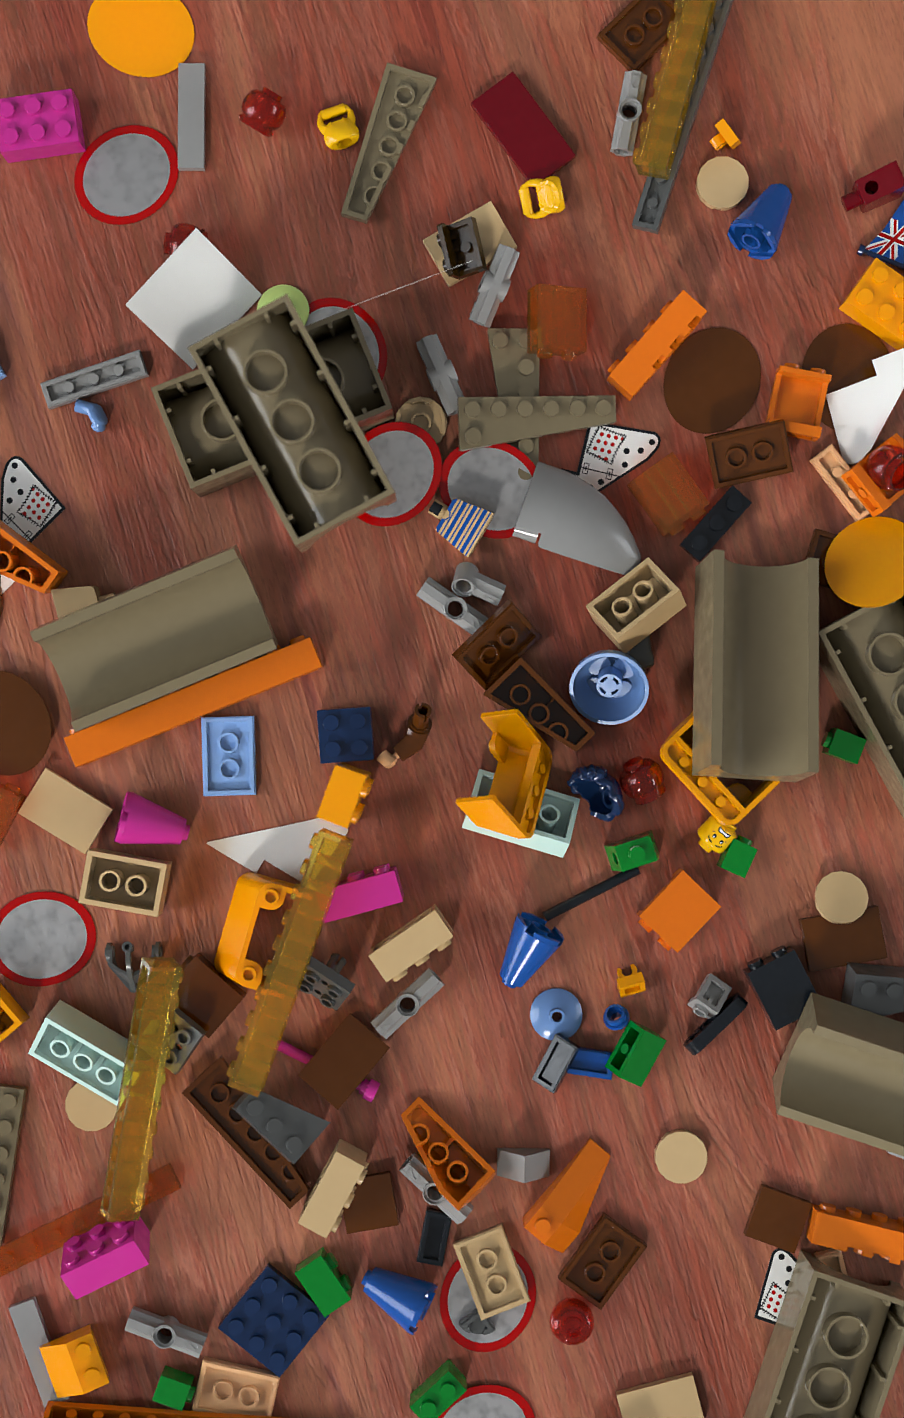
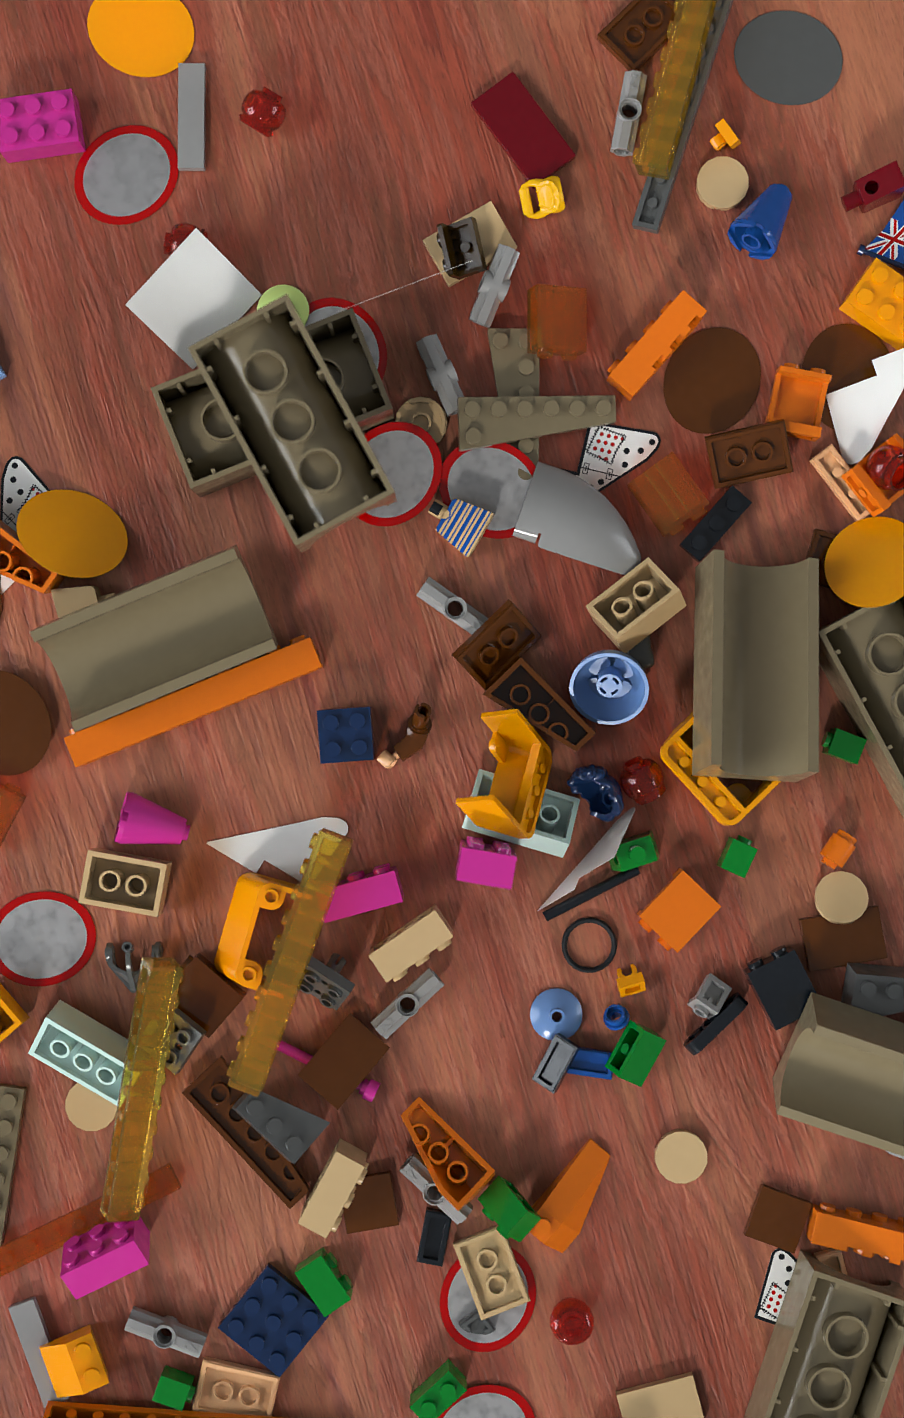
(66, 810): tan tile -> none
(72, 533): none -> light orange sticker
(94, 379): light grey tile -> none
(95, 413): medium blue arm -> none
(229, 756): light blue tile -> none
(341, 132): yellow piece -> none
(344, 795): light orange brick -> none
(392, 121): dark tan wing -> none
(400, 1296): blue cone -> none
(469, 582): light grey piece -> none
(486, 863): none -> dark pink brick
(508, 1209): none -> green brick
(523, 1163): light grey slope -> none
(528, 949): blue cone -> none
(599, 854): none -> white sticker
(602, 1261): reddish brown tile -> none
(613, 943): none -> black tyre
(715, 835): yellow head -> none
(788, 57): none -> dark grey sticker
(838, 849): none -> orange brick

